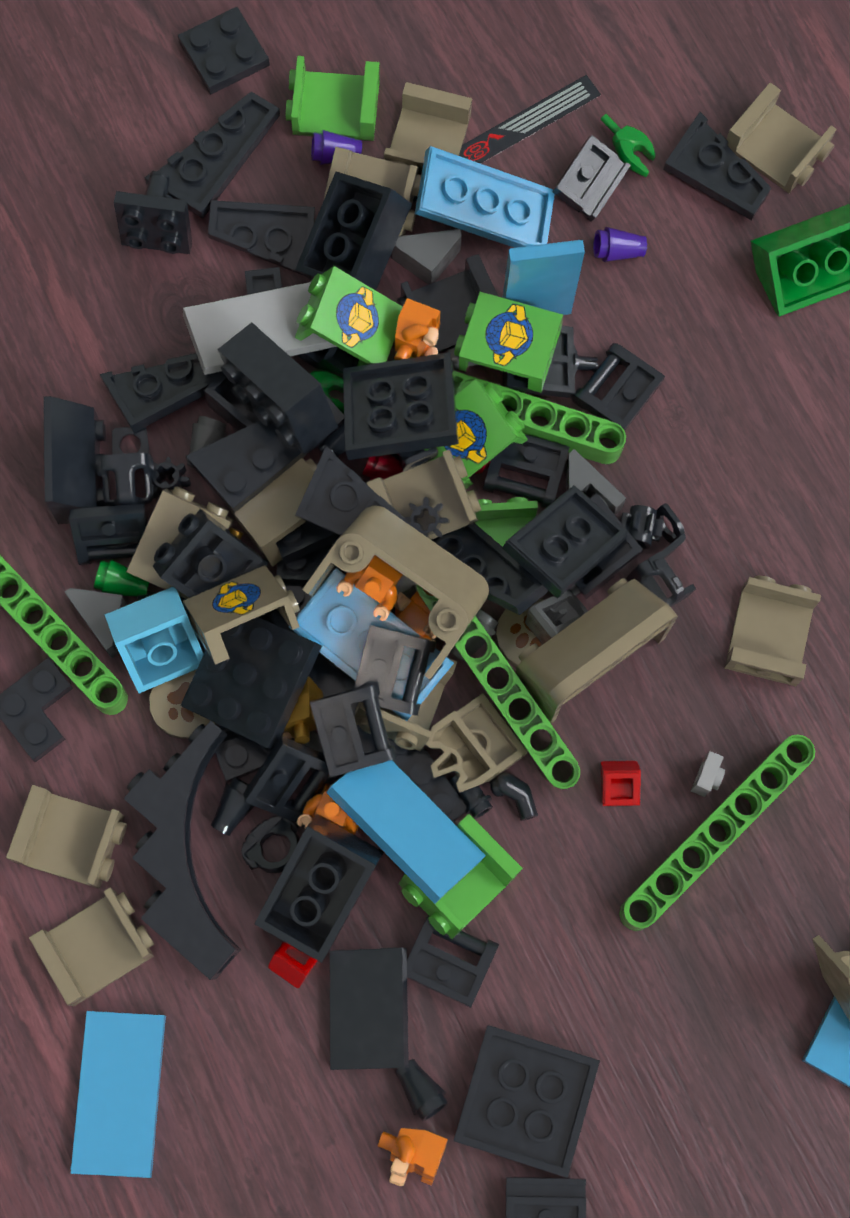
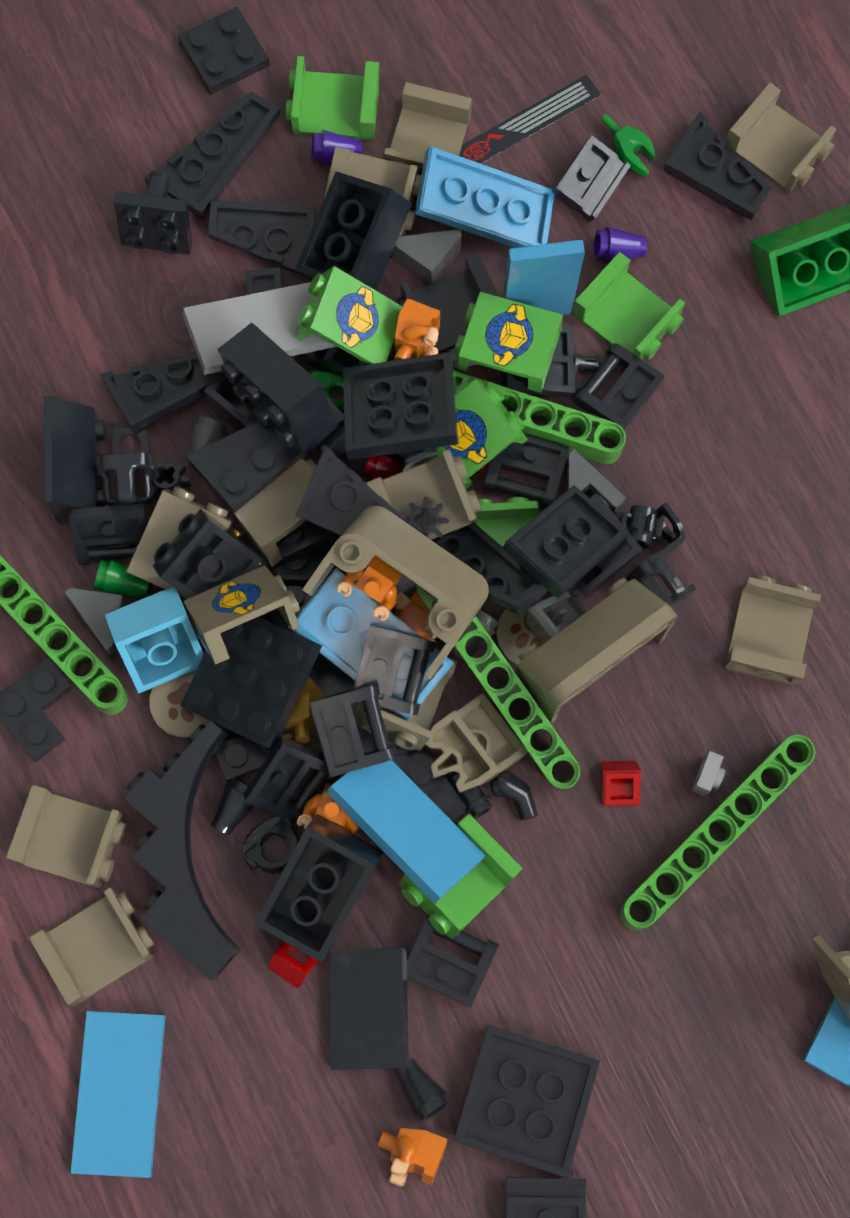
(626, 311): none -> bright green panel

